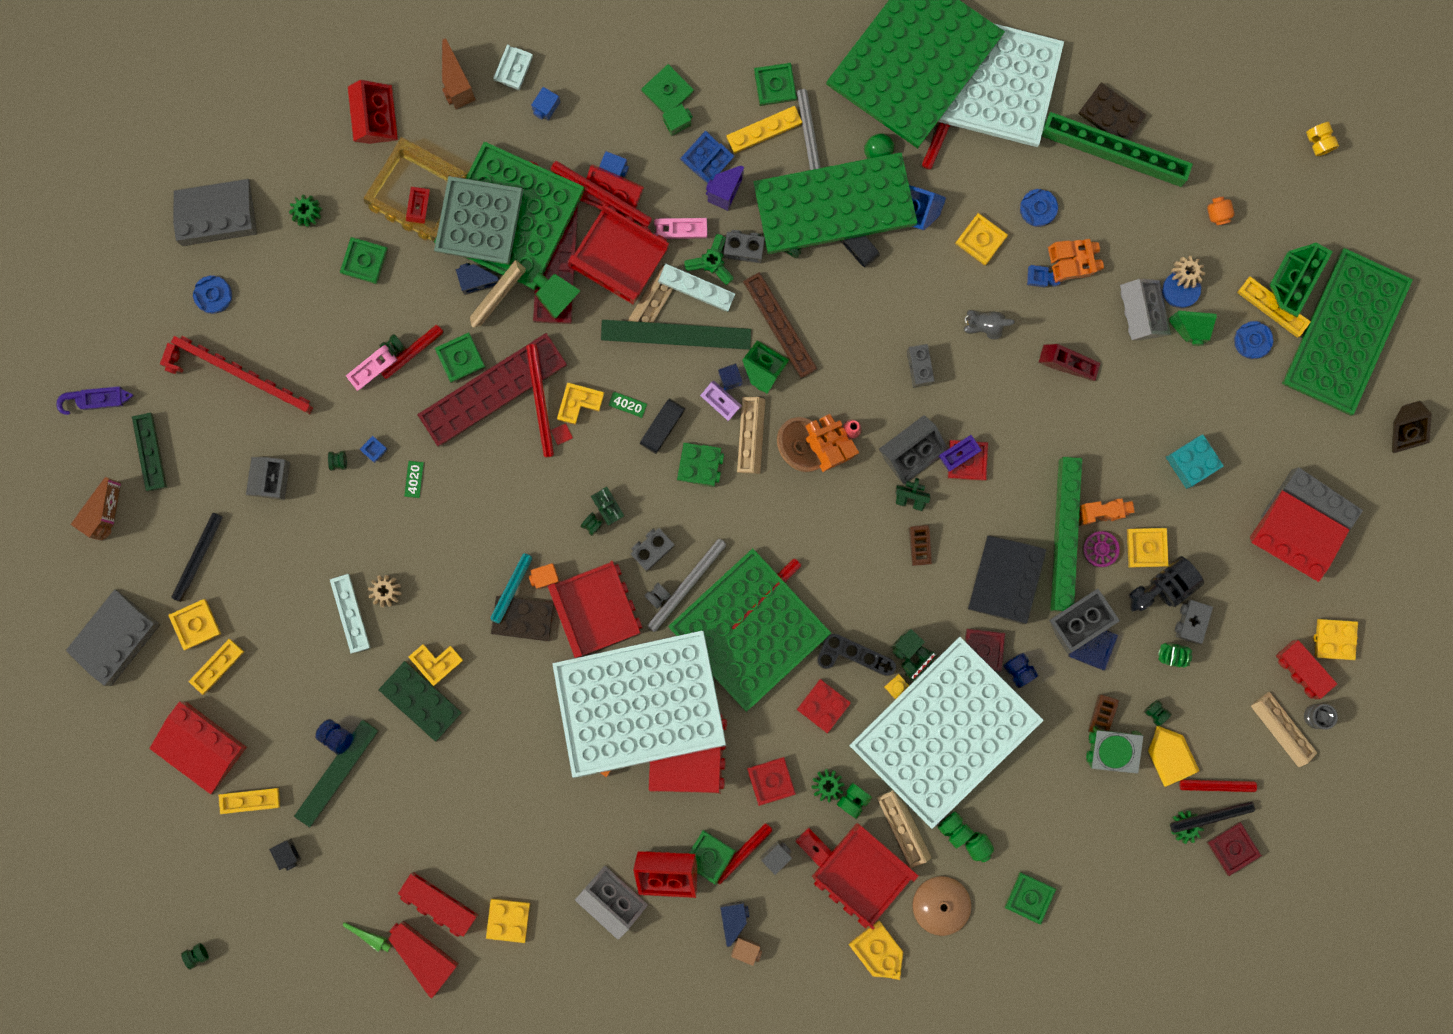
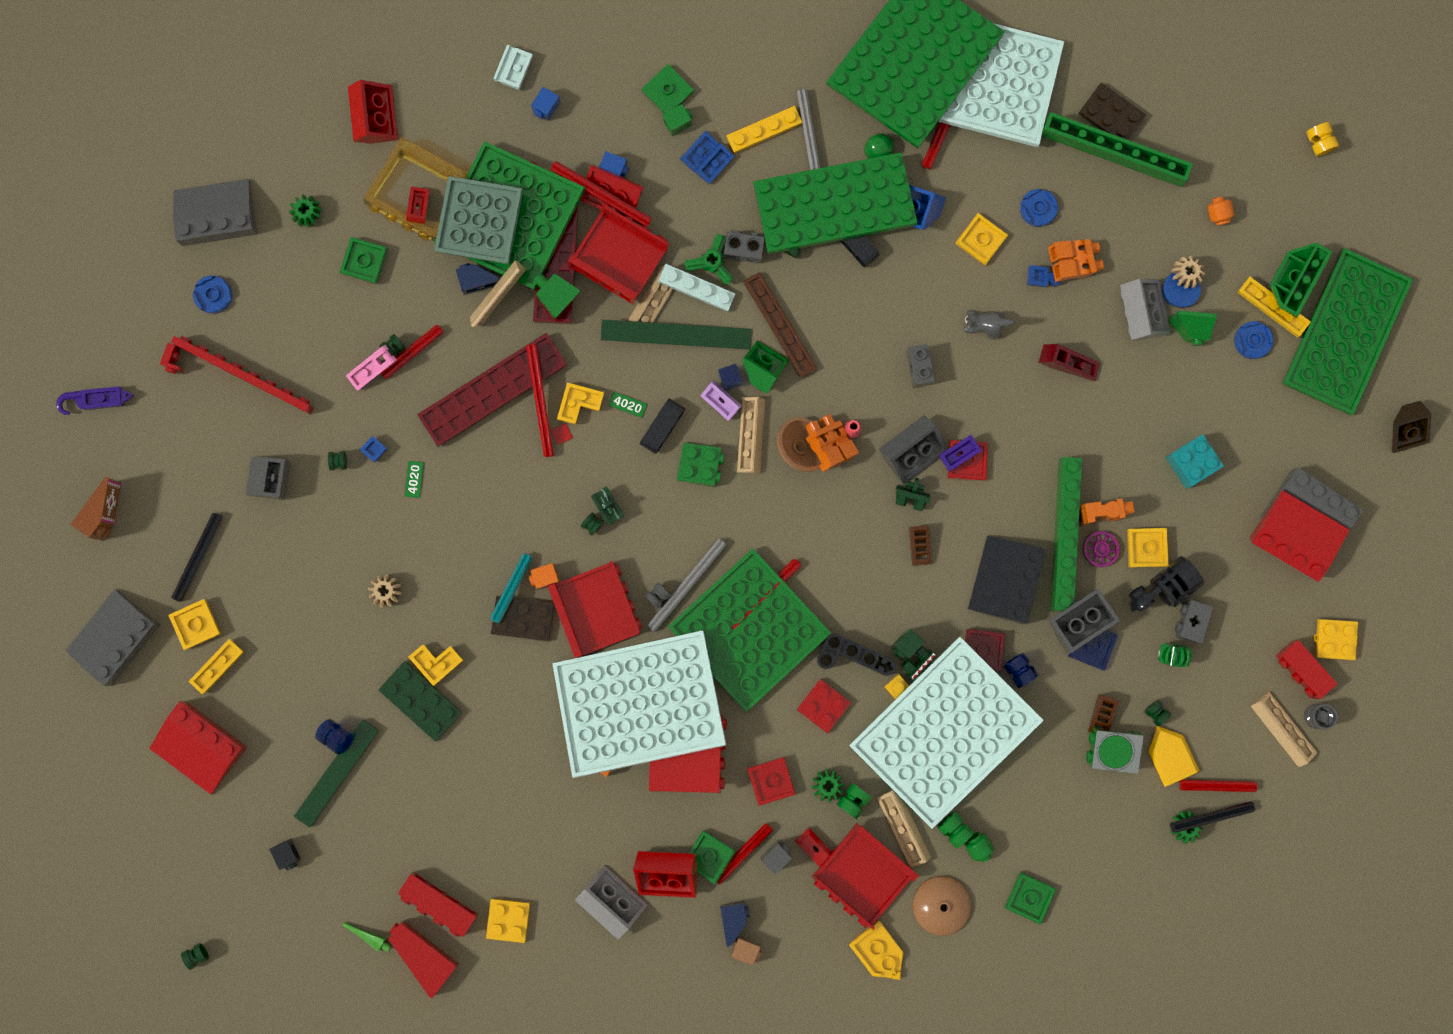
(149, 452): dark green plate -> none
(249, 801): yellow plate -> none
(350, 613): light aqua plate -> none
(457, 88): dark orange slope -> none
(460, 357): green plate -> none
(656, 553): dark grey brick -> none
(682, 228): bright pink plate -> none
(724, 187): dark purple slope -> none
(775, 84): green tile -> none
(1234, 848): dark red plate -> none

